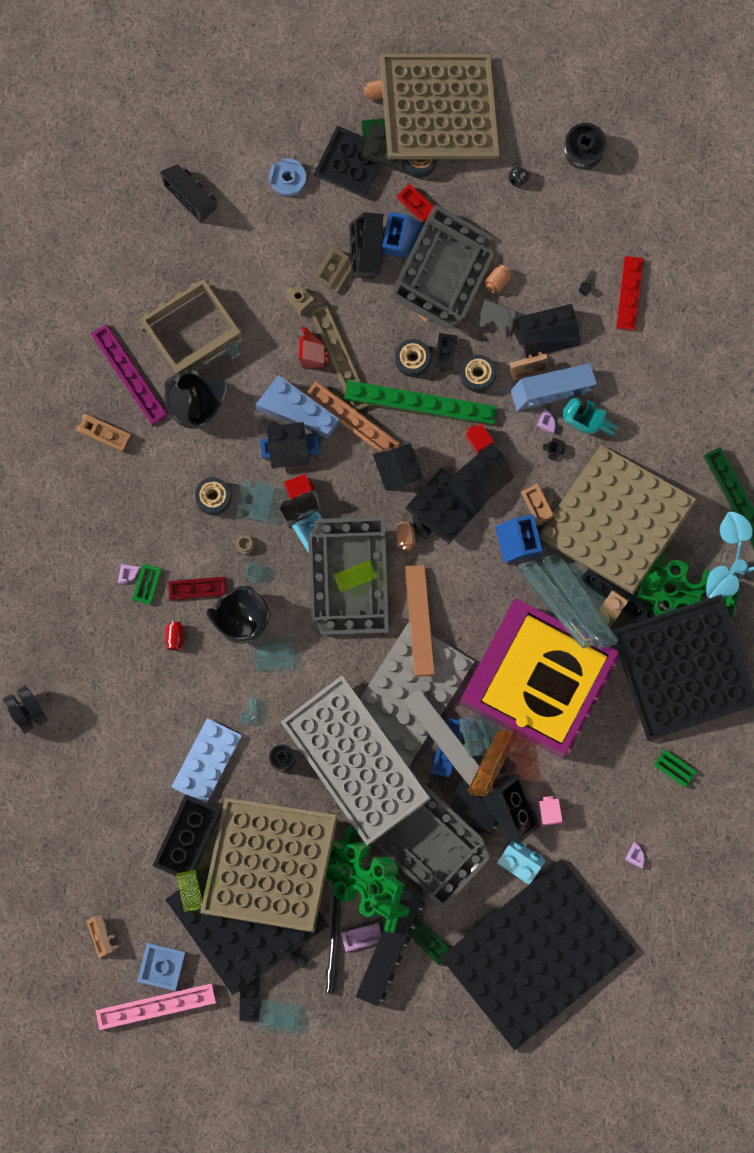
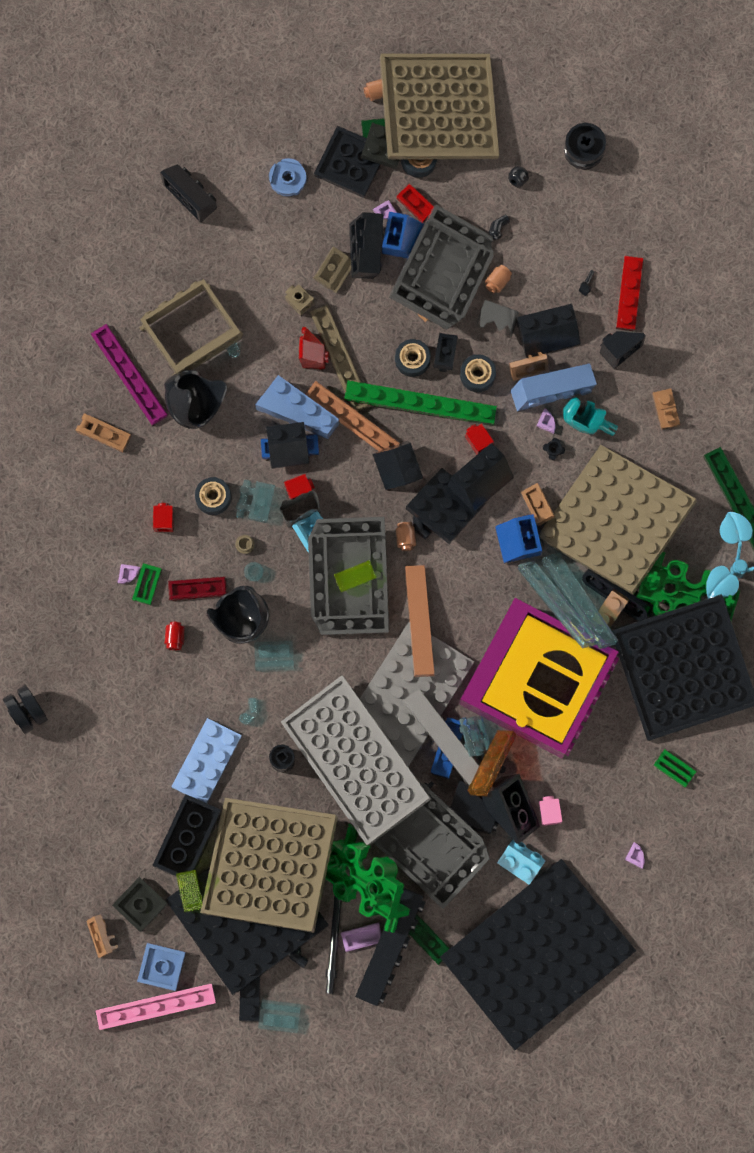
(140, 904): none -> pearl dark grey plate
(163, 518): none -> red brick
(384, 209): none -> lavender tile
(496, 225): none -> black arm
(620, 346): none -> black slope
(666, 409): none -> medium nougat plate

